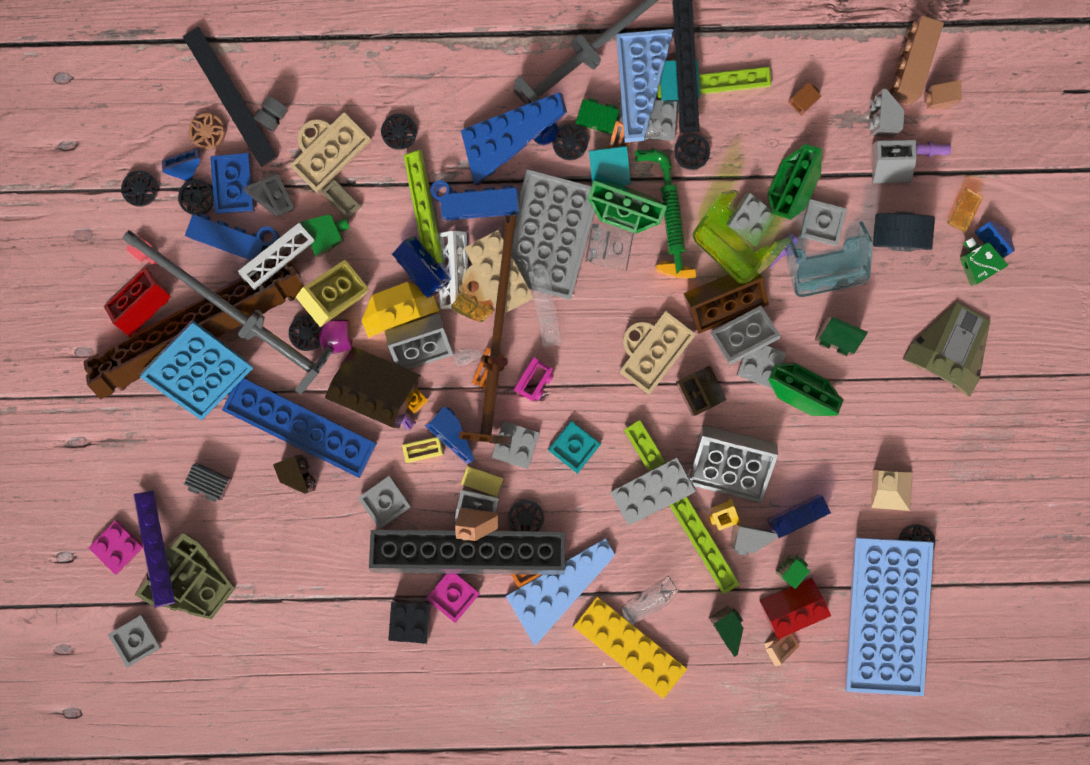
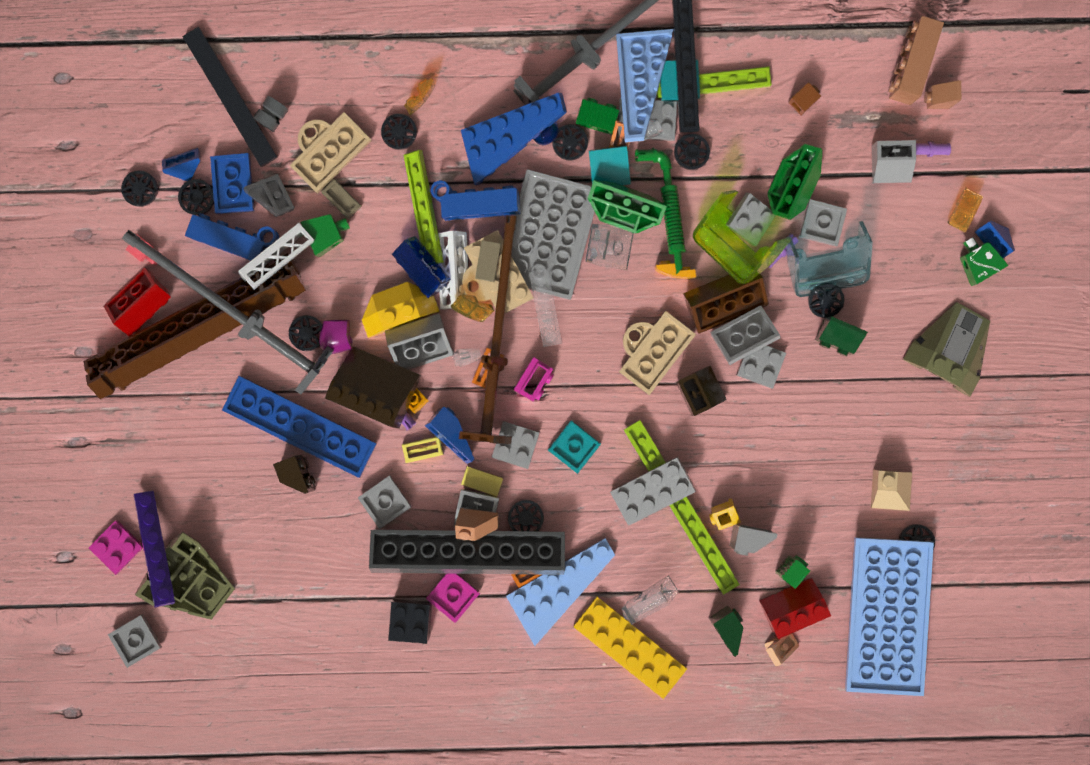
(196, 370): dark azure plate -> none
(206, 131): nougat wheel -> none
(207, 482): dark grey brick -> none
(332, 293): light yellow brick -> none
(424, 90): none -> clear yellow slope
(488, 261): none -> dark tan tile
(733, 463): light grey slope -> none
(799, 516): clear blue brick -> none
(805, 390): green wedge -> none
(826, 300): none -> black wheel
(886, 115): light grey slope -> none
(903, 231): black wheel -> none

